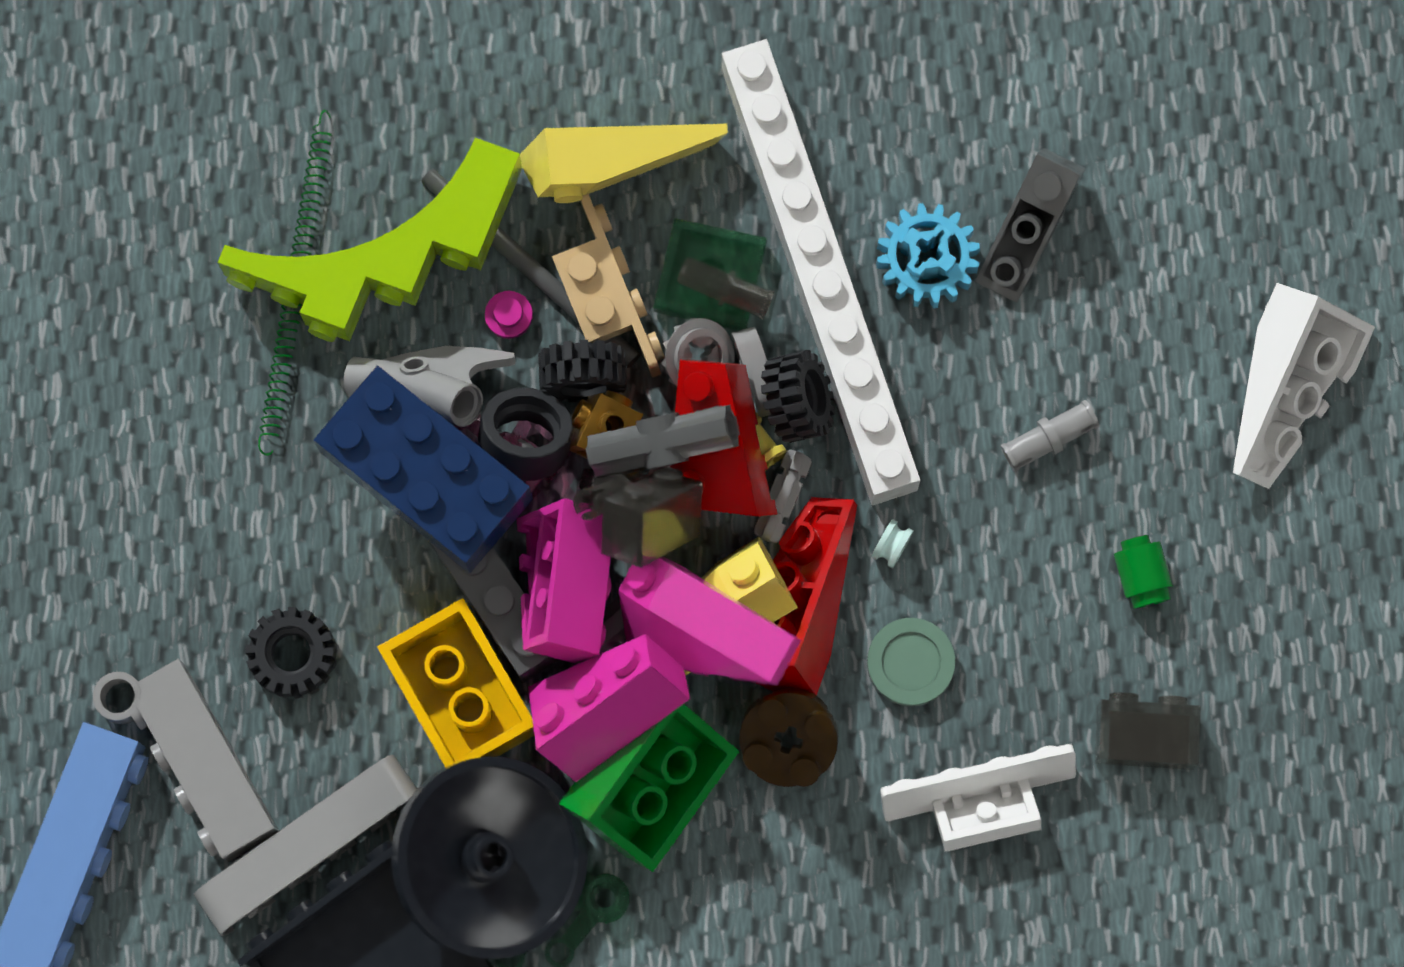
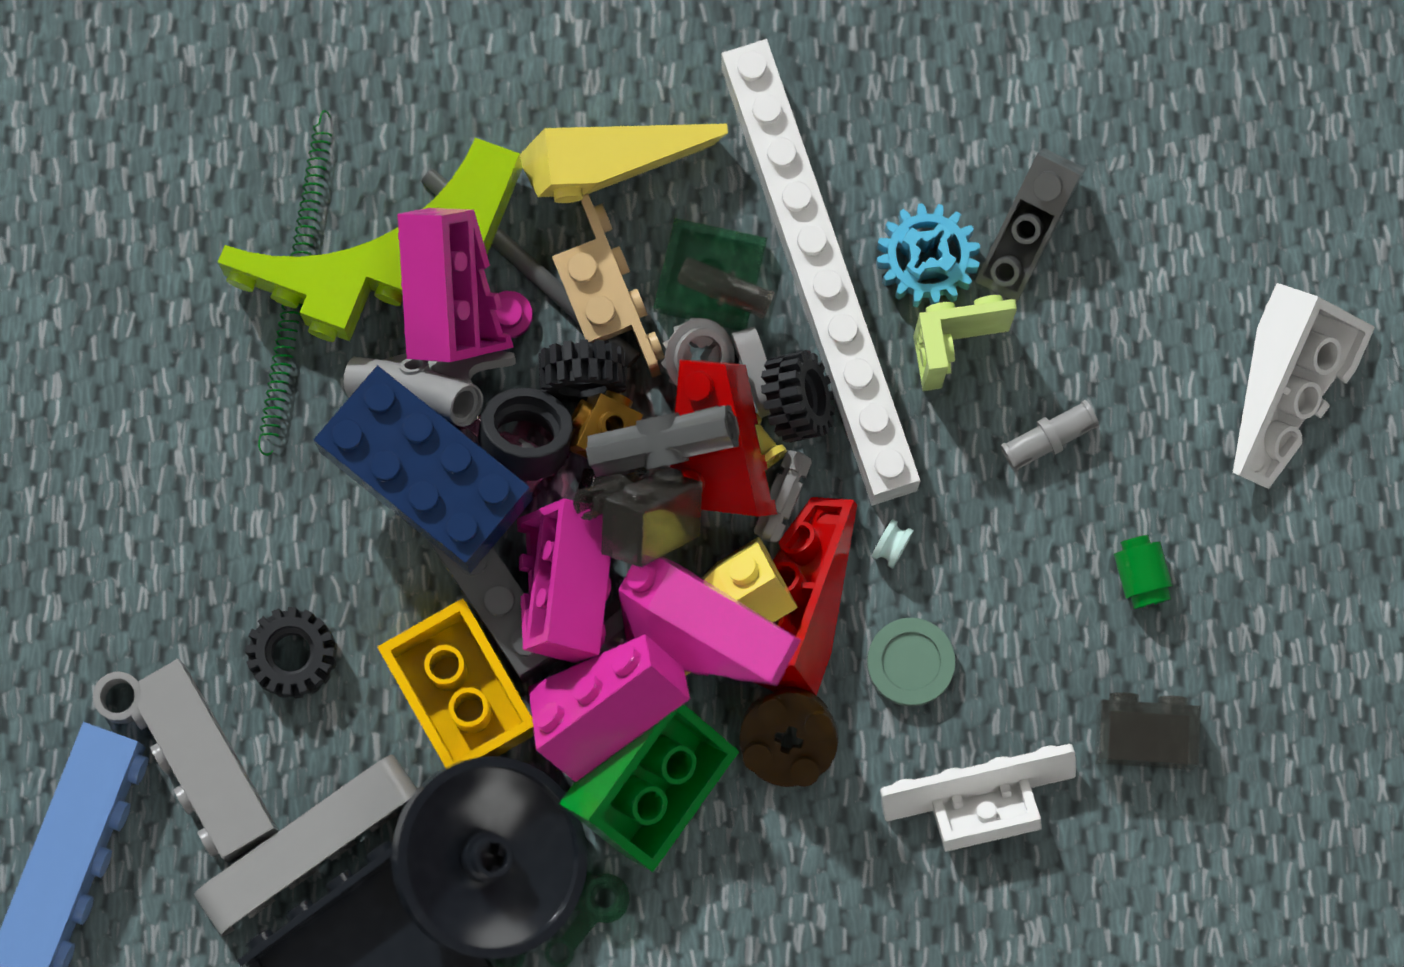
(446, 288): none -> dark pink wedge
(944, 323): none -> yellowish green bracket

